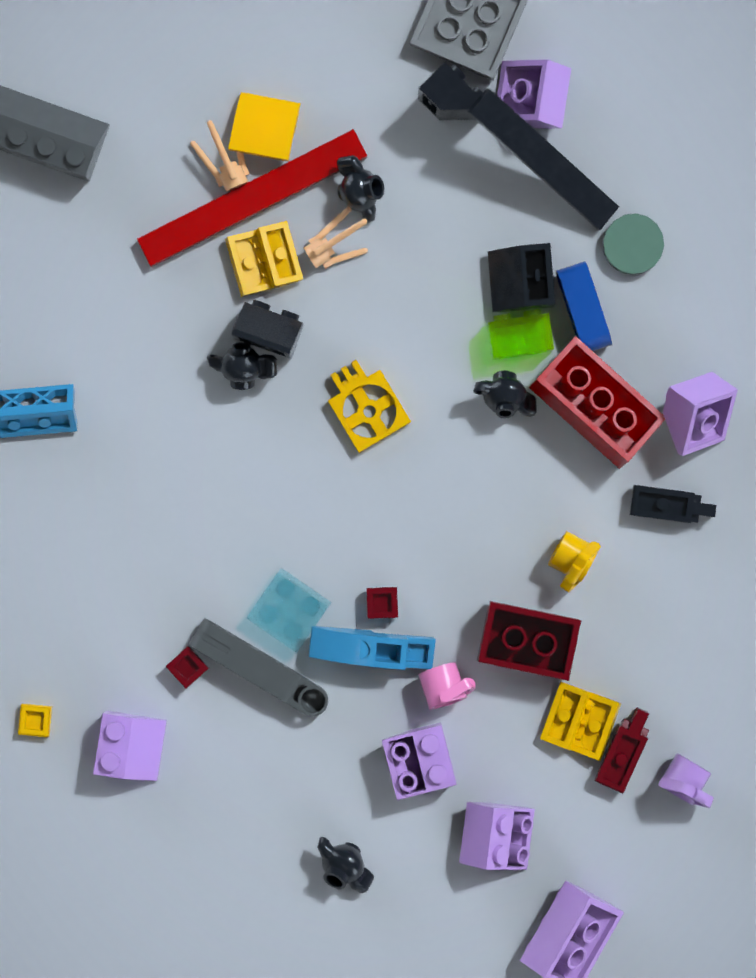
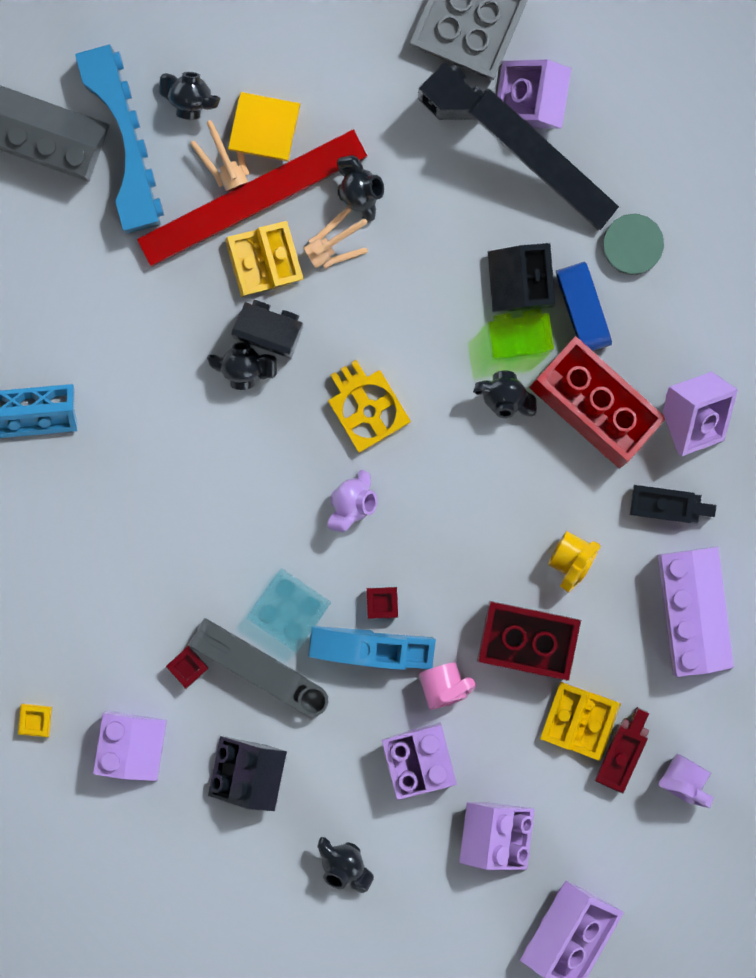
(135, 200): none -> dark azure arch
(187, 94): none -> black piece
(247, 774): none -> black slope
(352, 502): none -> lavender piece
(695, 611): none -> lavender slope

